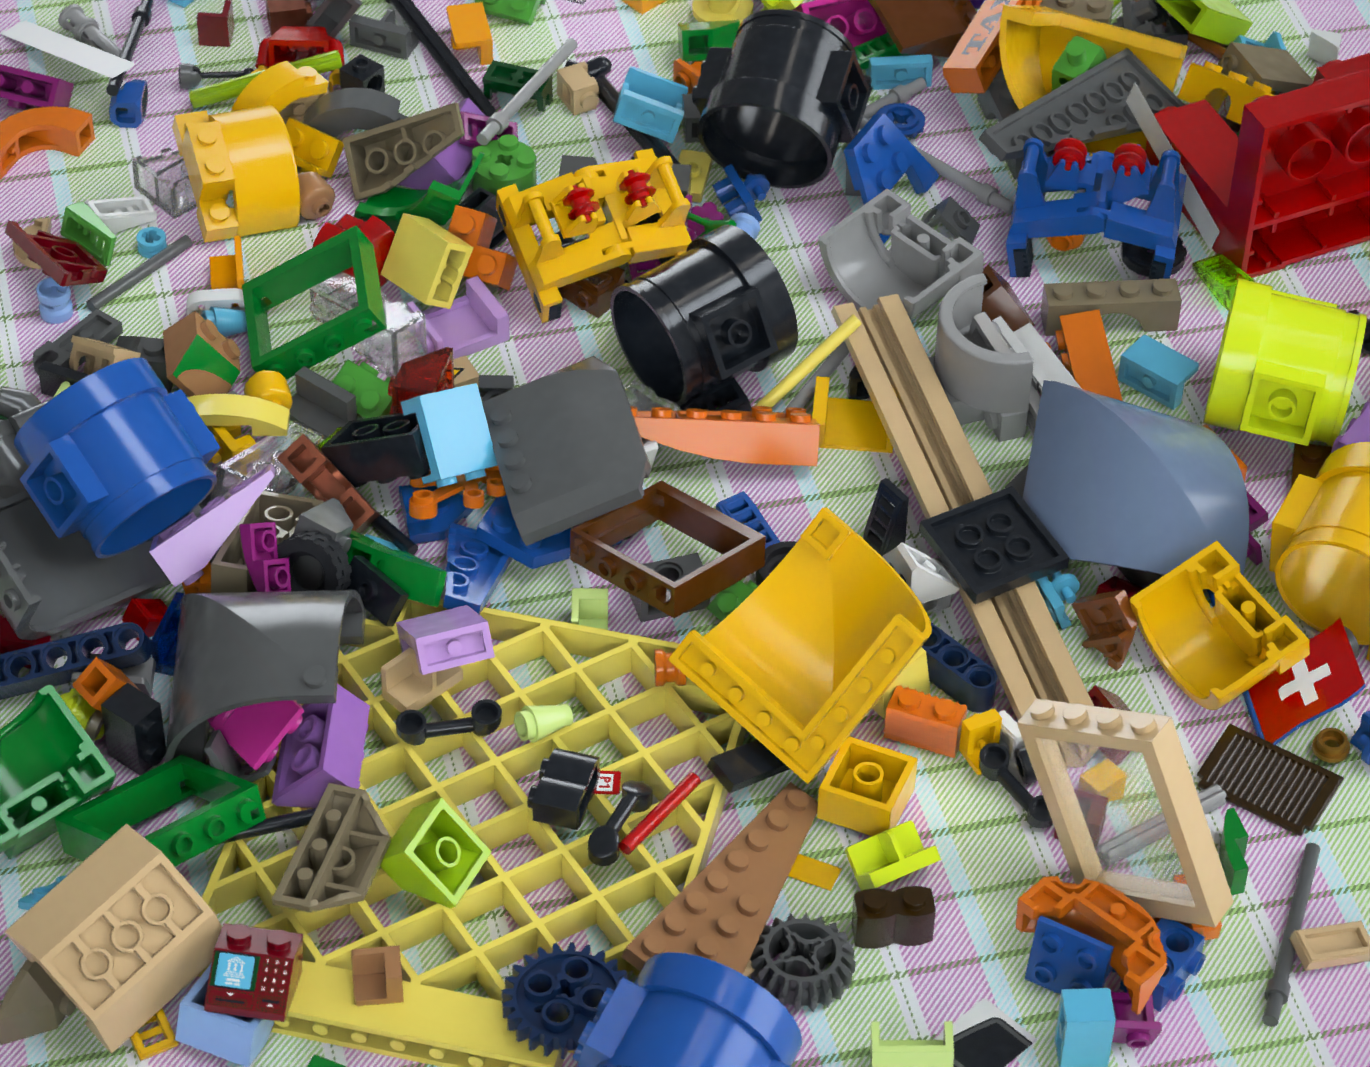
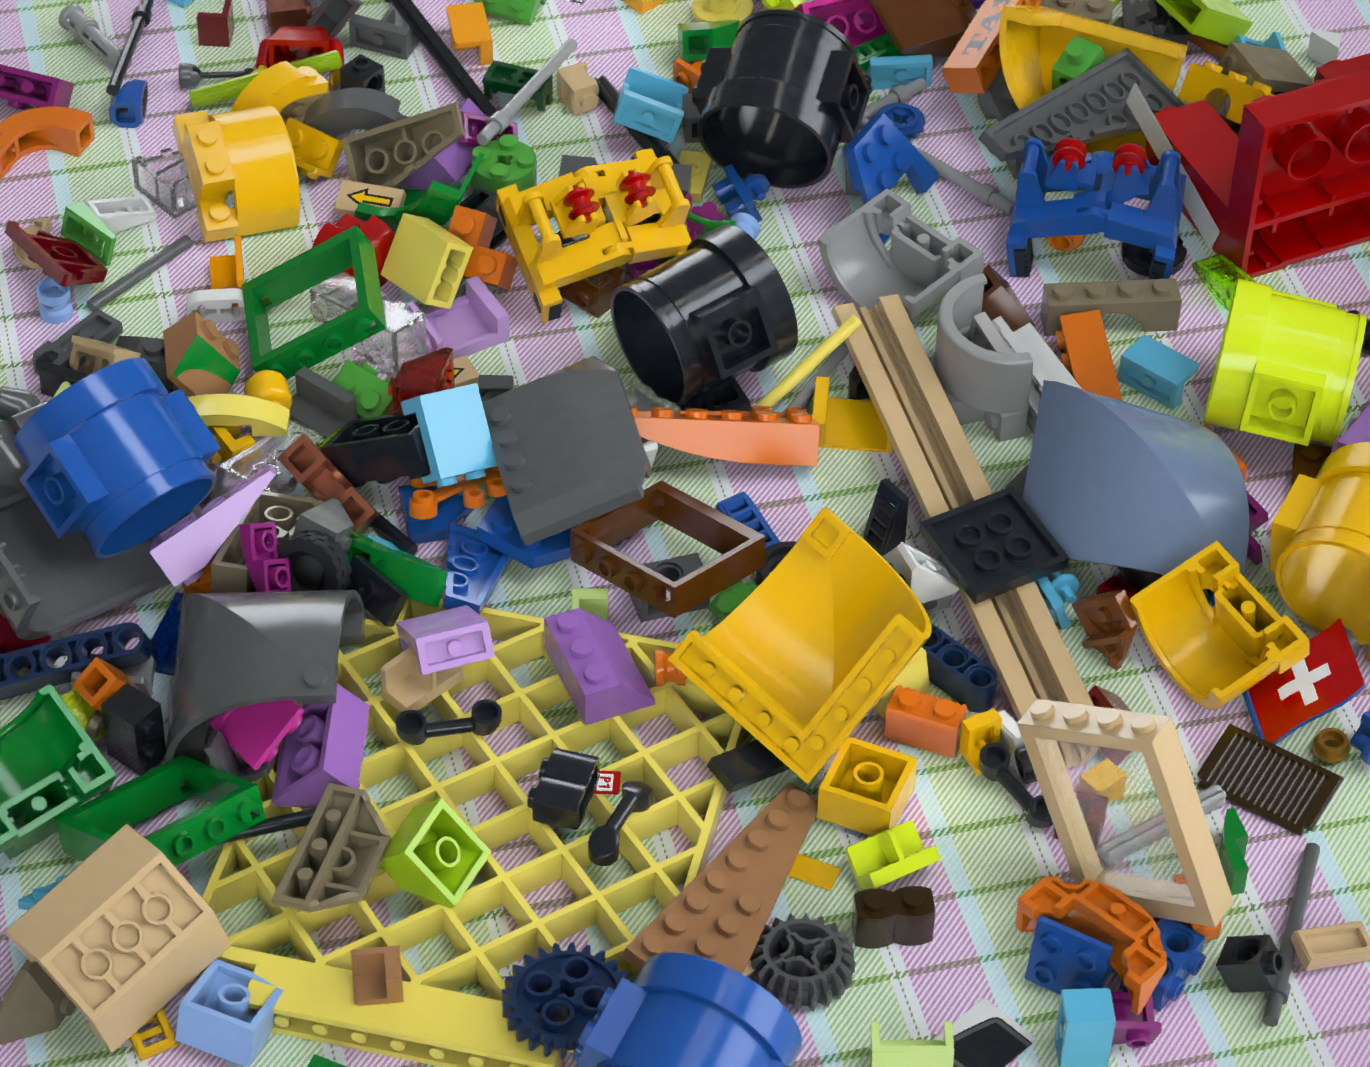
(68, 49): white sticker -> none
(146, 237): medium azure bush -> none
(146, 614): red slope -> none
(227, 320): medium azure cone -> none
(254, 972): dark red slope -> none
(315, 195): medium nougat head -> none
(353, 193): none -> tan tile
(542, 720): yellowish green cone -> none
(594, 666): none -> medium lavender slope
(597, 66): black arm -> none
(659, 813): red bar -> none
(954, 218): dark grey bracket -> none
(1250, 963): none -> black brick

